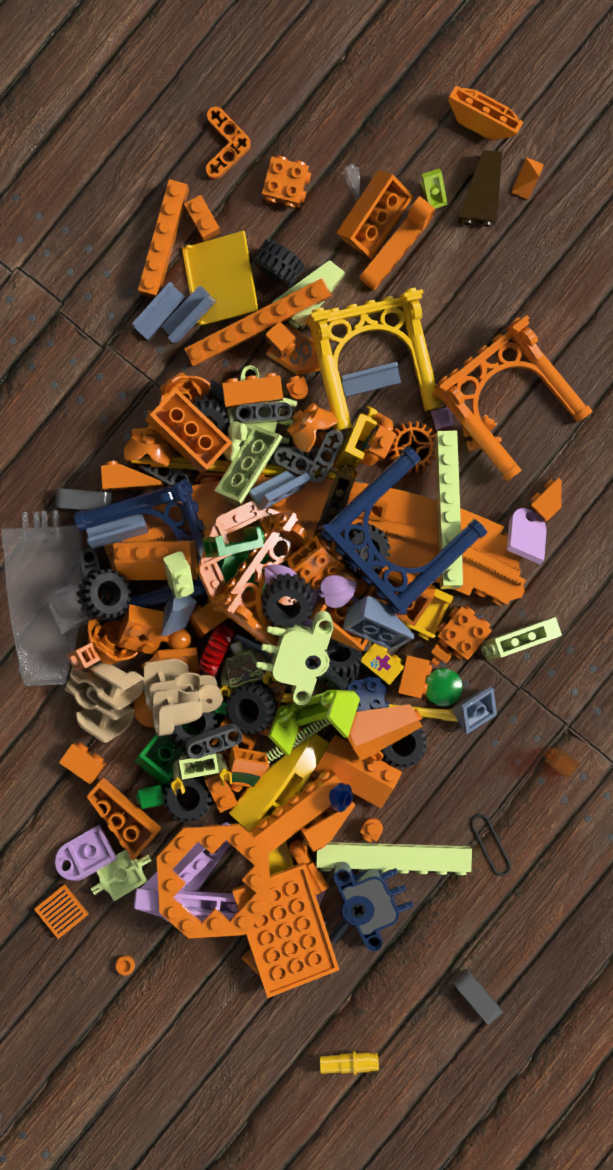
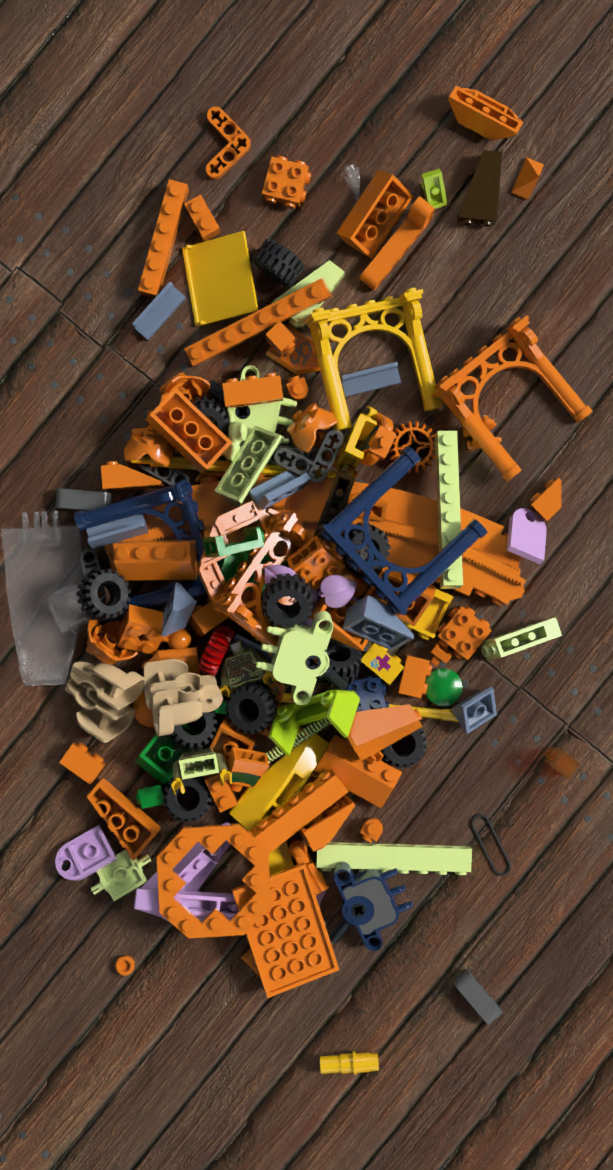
(61, 911): orange tile -> none
(83, 657): orange brick -> none
(178, 575): yellowish green brick -> none
(188, 314): sand blue panel -> none
(222, 744): dark grey beam -> none
(254, 412): dark grey beam -> none
(341, 797): clear blue plate -> none
(442, 418): lavender tile -> none

